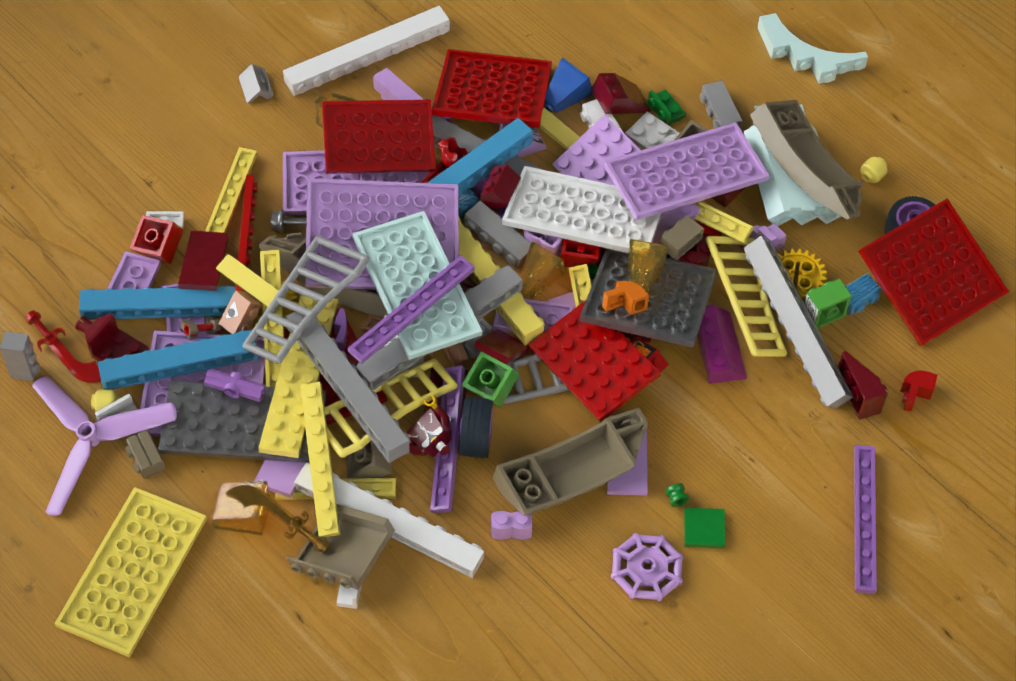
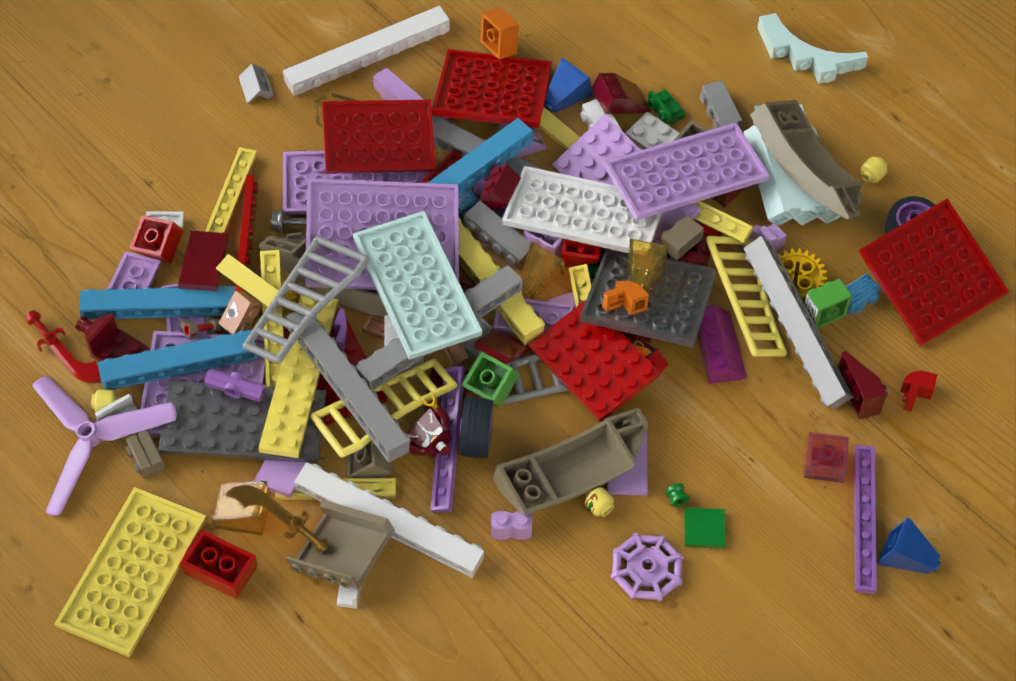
(19, 356): light grey brick -> none
(219, 564): none -> red brick
(320, 460): light yellow plate -> none
(411, 309): medium lavender plate -> none
(451, 151): red hair -> none
(499, 33): none -> orange brick
(599, 502): none -> light yellow head
(826, 457): none -> clear pink brick
(909, 550): none -> blue slope

